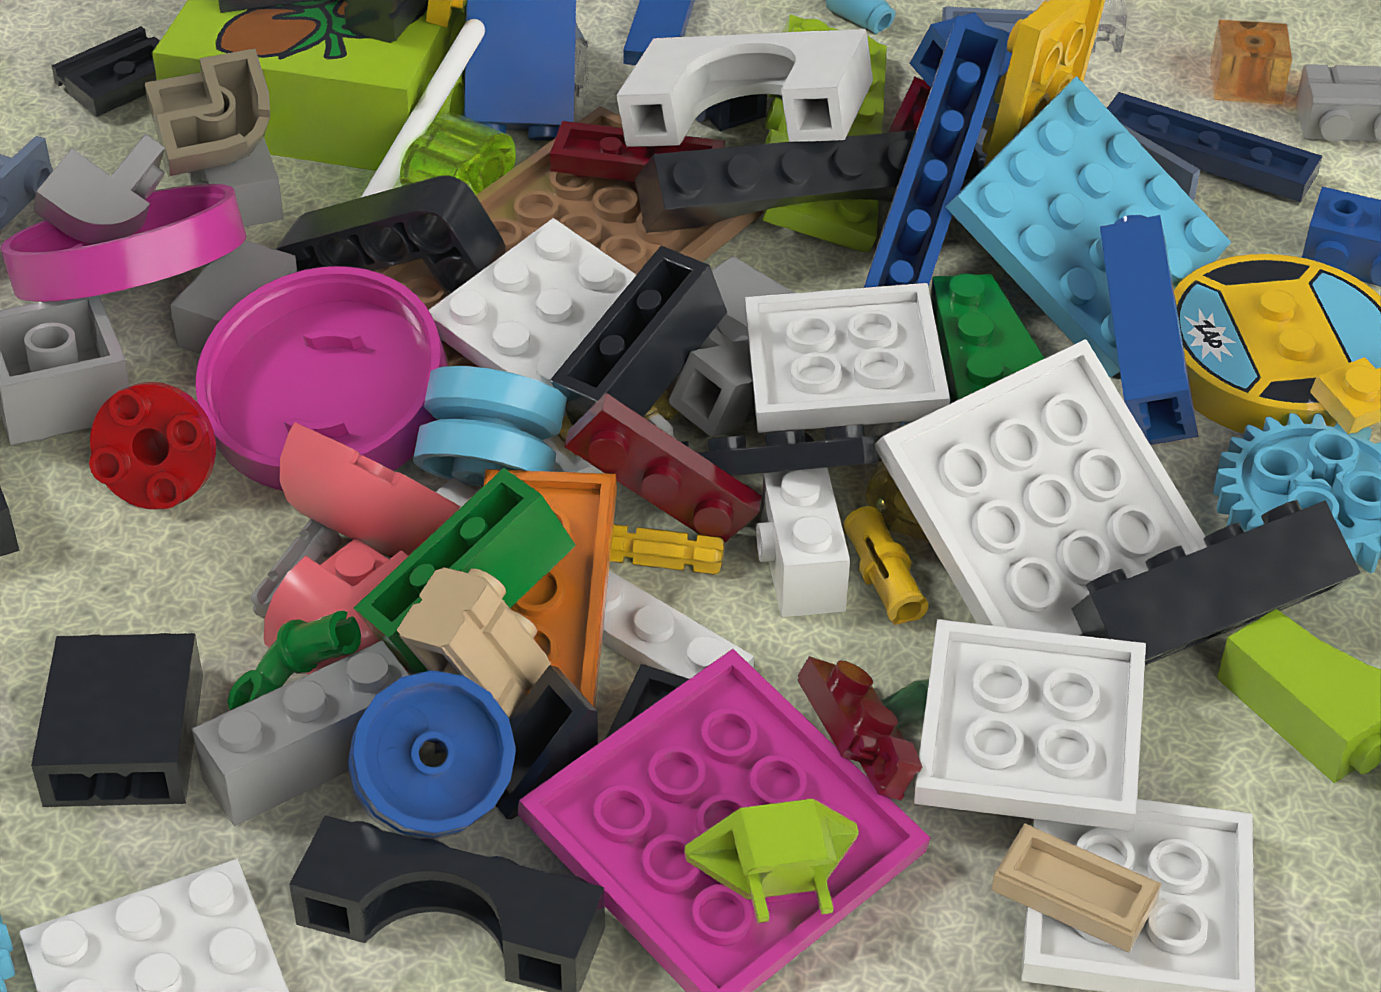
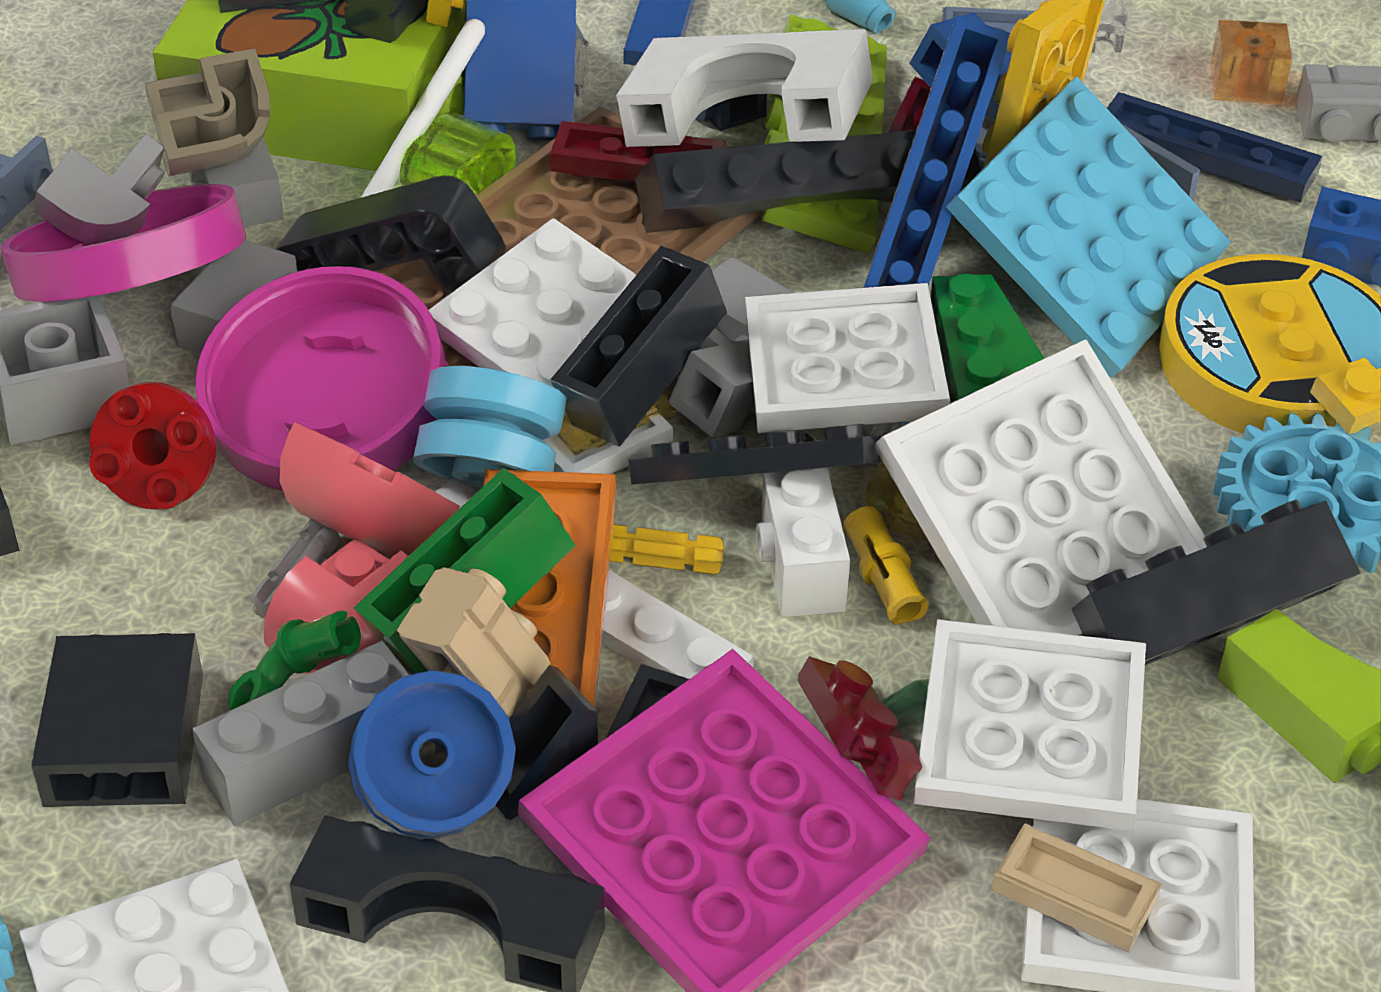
(109, 72): black plate -> none
(662, 470): dark red plate -> none
(775, 851): lime piece -> none
(1148, 329): blue slope -> none

